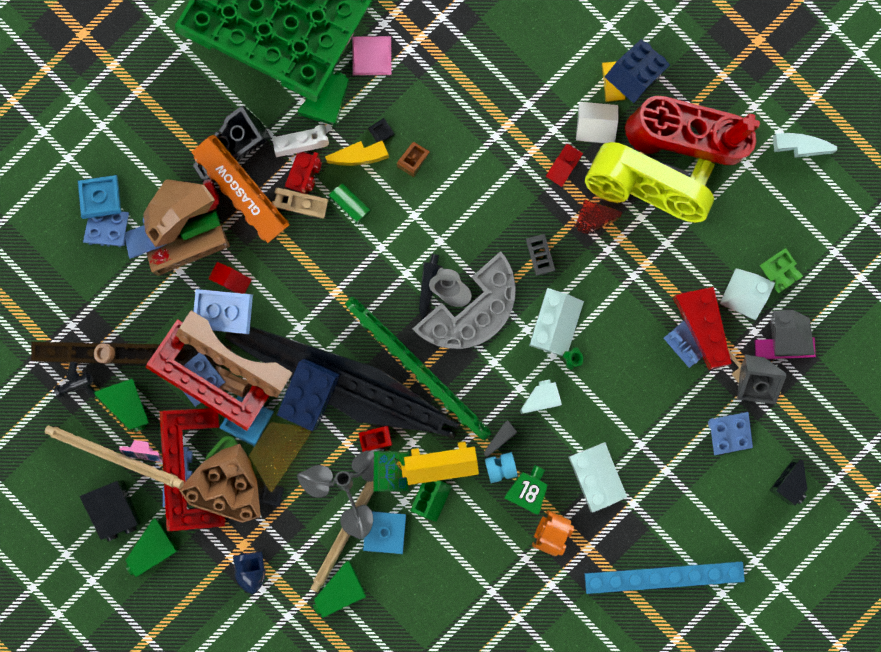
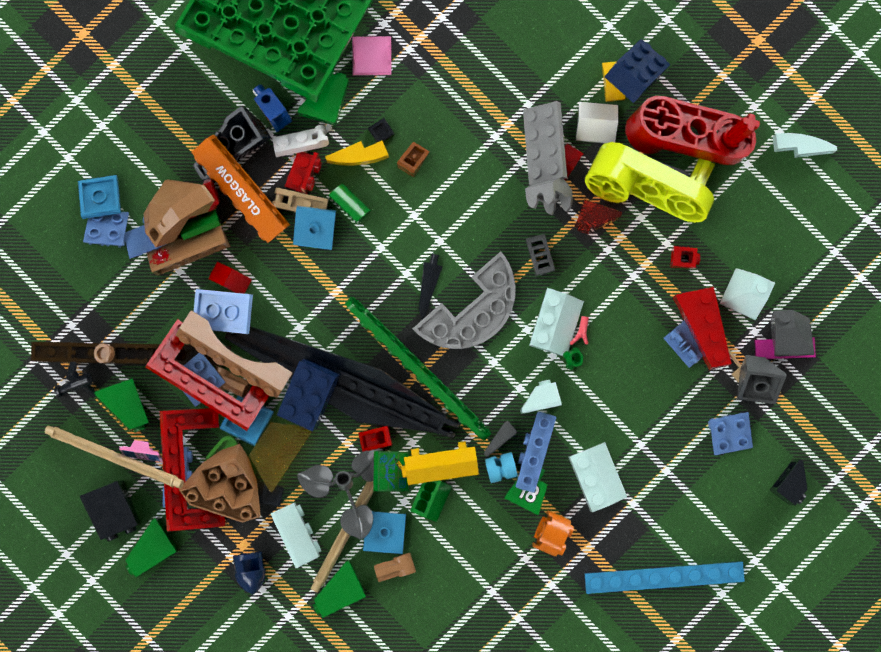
(271, 107): none -> blue torso
(296, 534): none -> light aqua slope
(314, 227): none -> dark azure plate
(399, 566): none -> medium nougat piece
(450, 288): light grey piece -> none
(535, 451): none -> medium blue bracket
(546, 158): none -> light grey hinge
(582, 332): none -> coral bar
(676, 257): none -> red brick
(778, 265): bright green plate -> none

